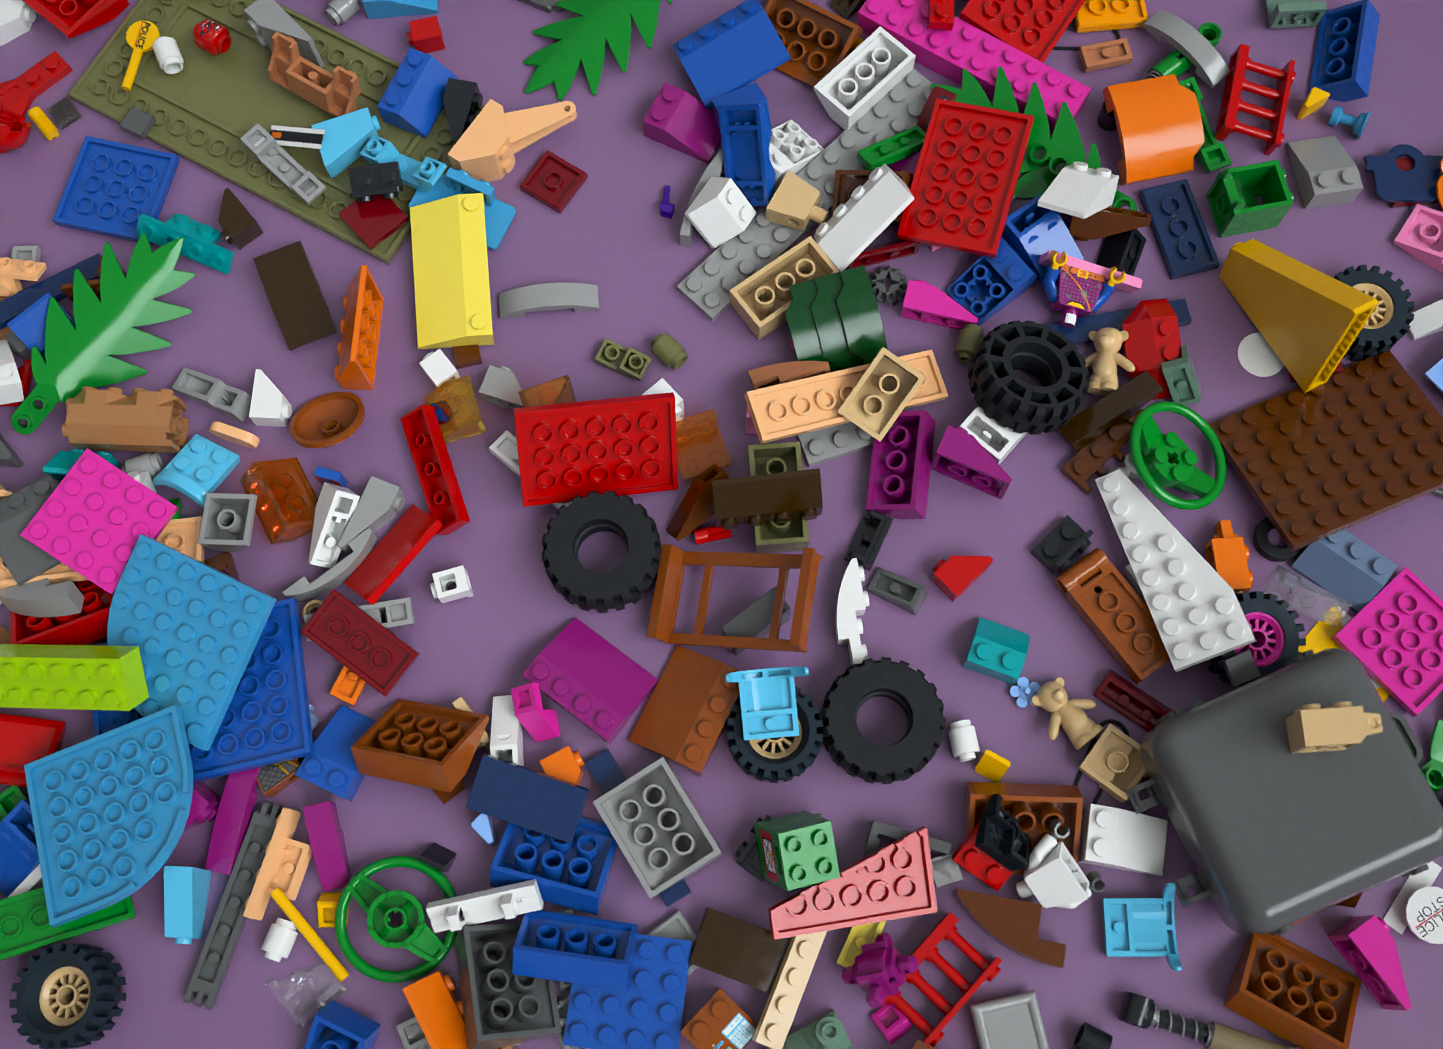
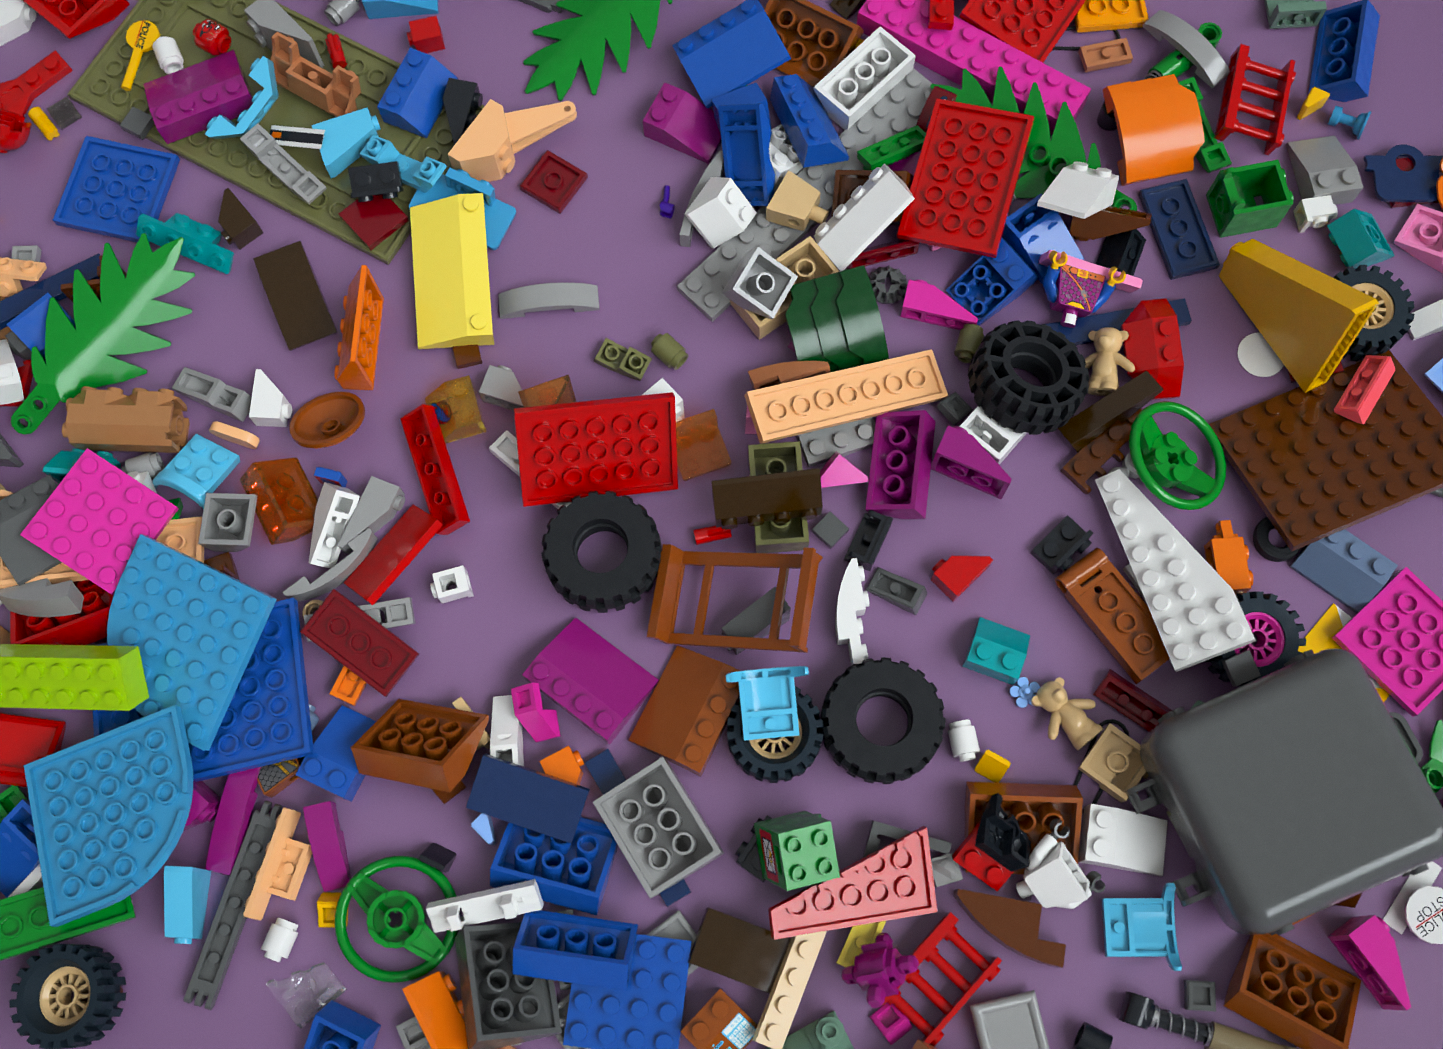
(194, 95): none -> magenta slope
(264, 74): none -> medium azure slope
(309, 934): yellow piece -> none
(335, 51): none -> red piece
(438, 368): white brick -> none
(696, 505): reddish brown slope -> none
(759, 283): none -> light grey slope
(806, 122): none -> blue slope
(830, 530): none -> dark grey tile
(840, 472): none -> slope
(881, 394): tan slope -> none
(954, 408): none -> dark grey tile
(1182, 379): sand green panel -> none
(1199, 995): none -> dark grey tile
(1306, 596): clear slope -> none
(1314, 212): none -> white brick
(1330, 728): tan hinge -> none
(1359, 239): none -> teal slope
(1365, 388): none -> coral slope

